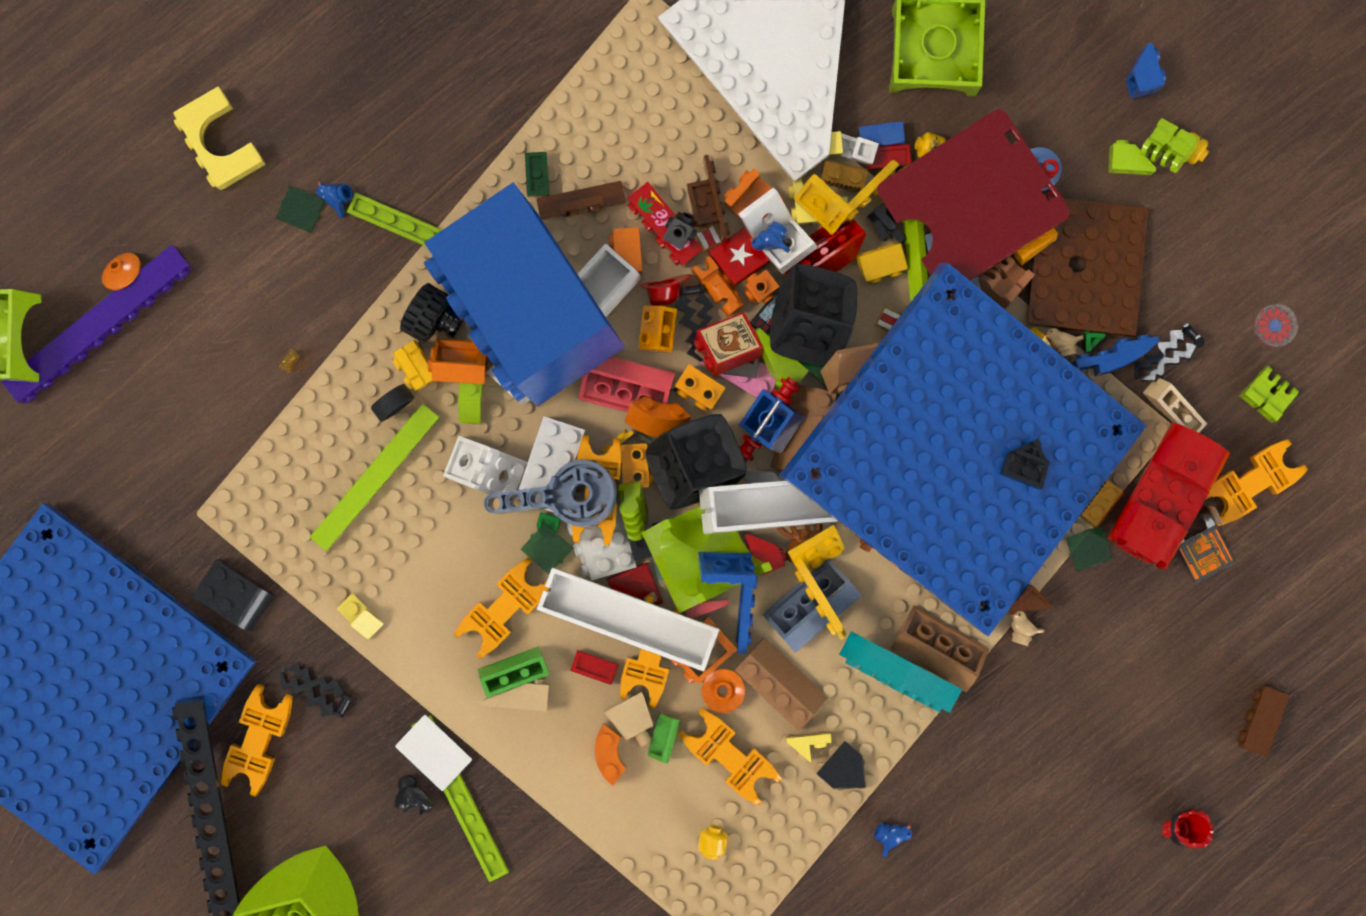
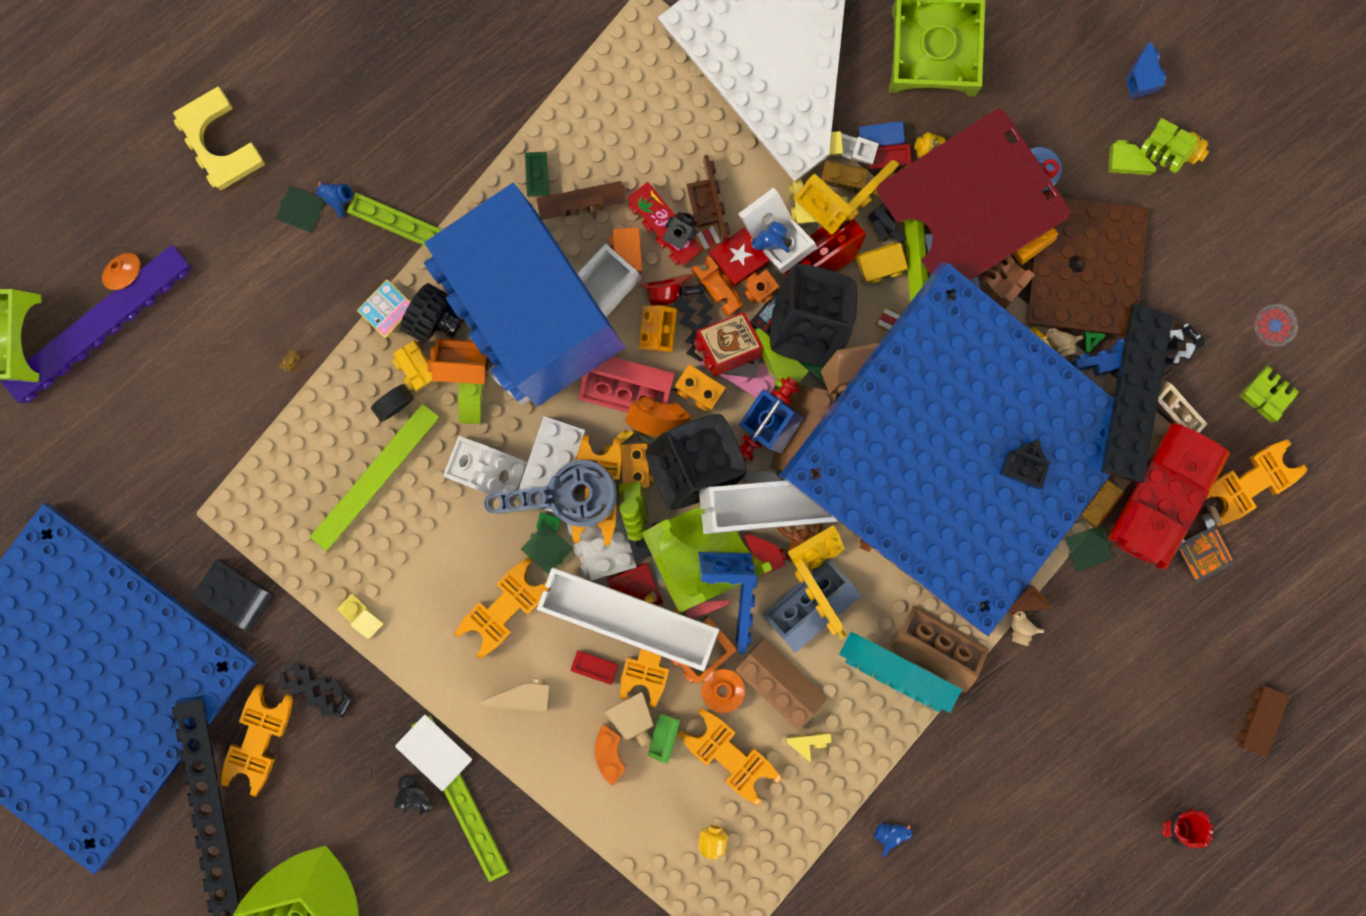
(385, 308): none -> piece
(513, 672): bright green brick -> none
(747, 192): orange bracket -> none
(844, 769): black slope -> none
(1137, 393): none -> black plate

